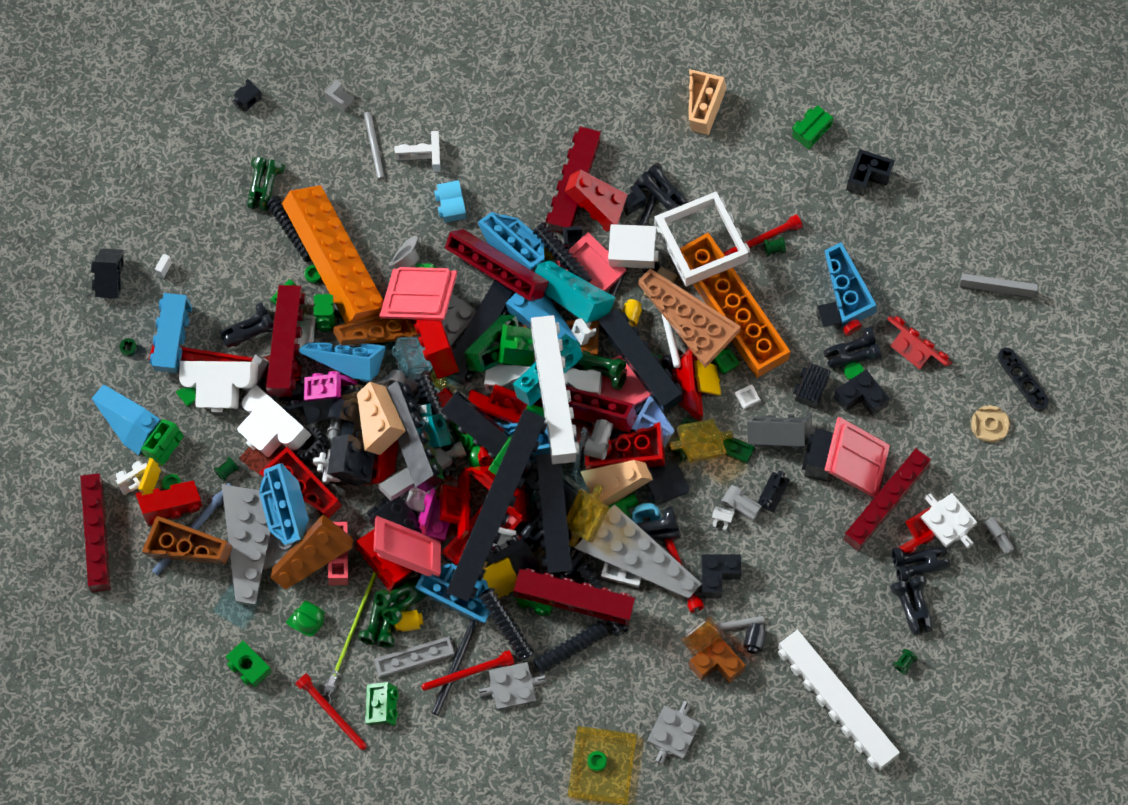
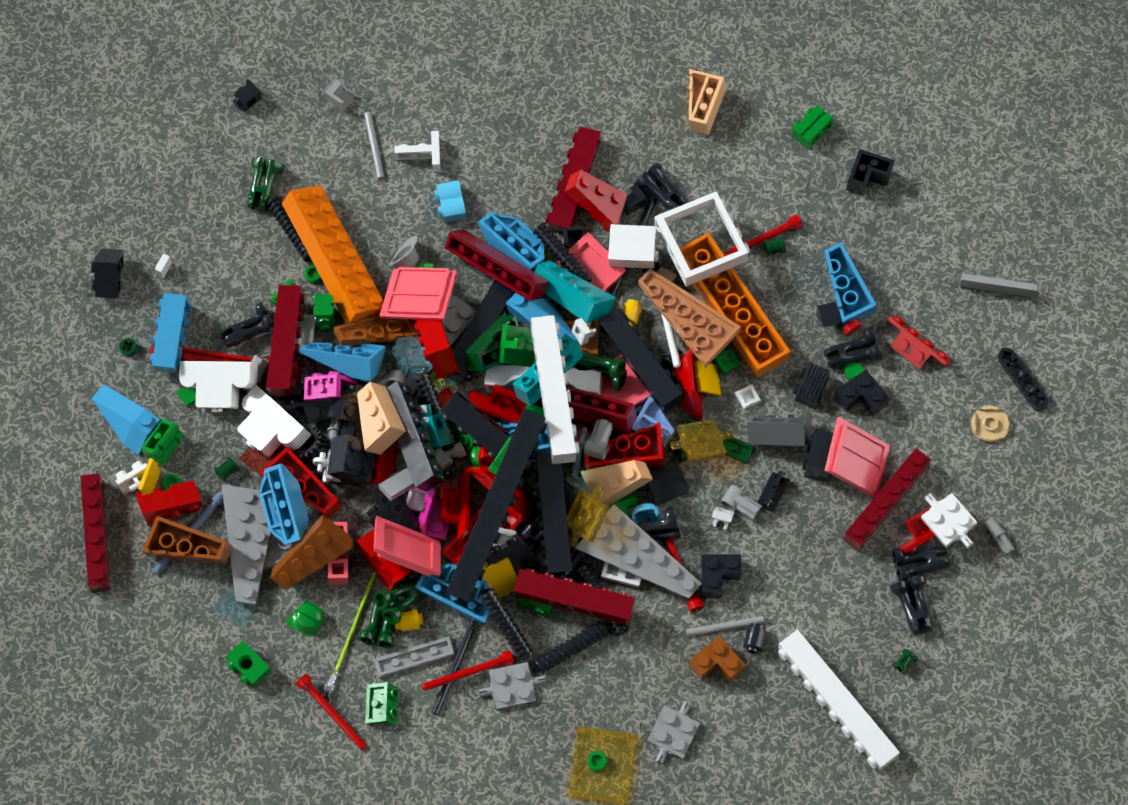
(701, 636): clear orange torso -> none

